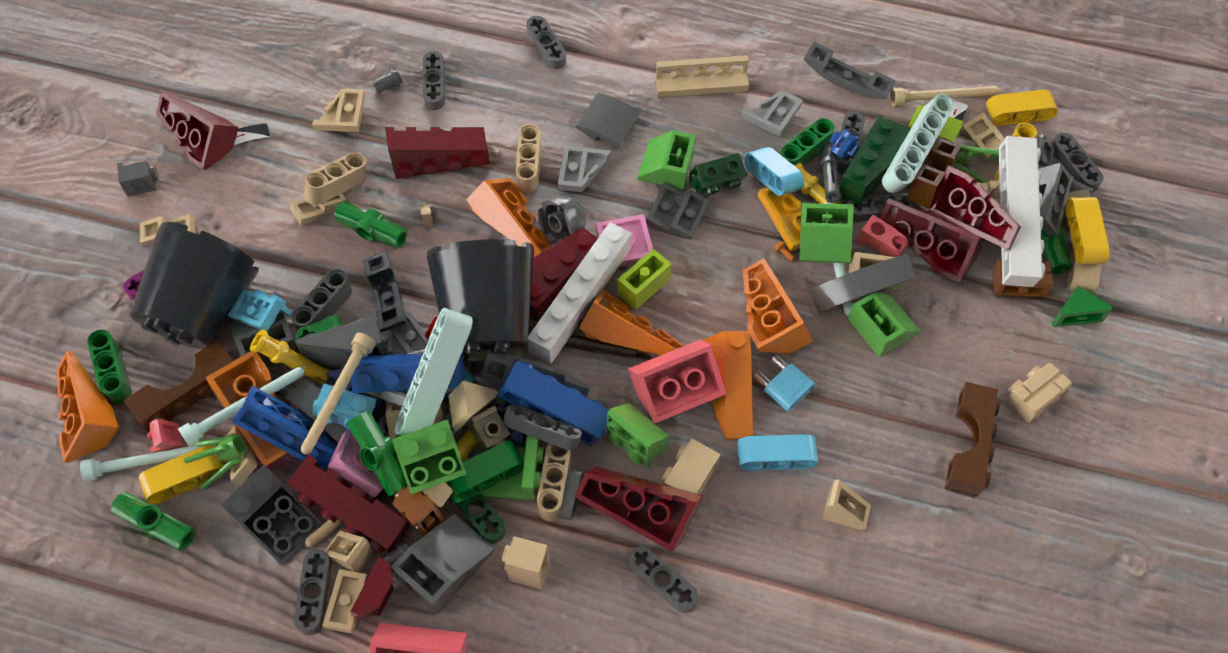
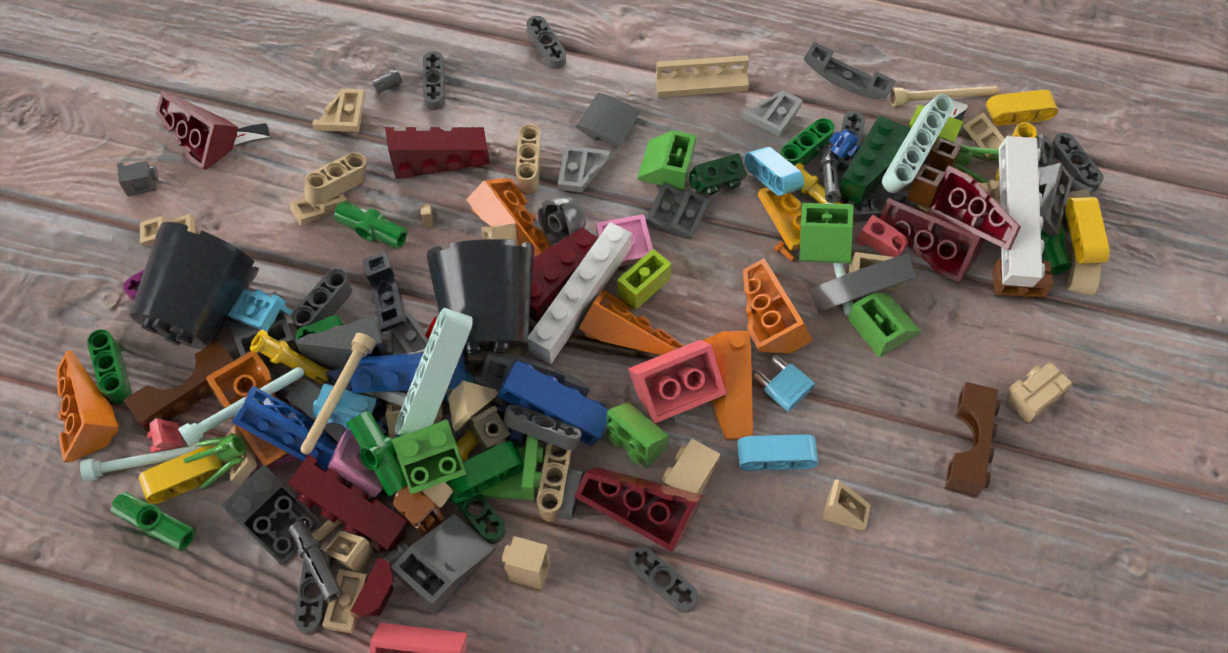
(310, 551): none -> dark grey pin
(504, 231): none -> tan slope
(1082, 309): green slope -> none

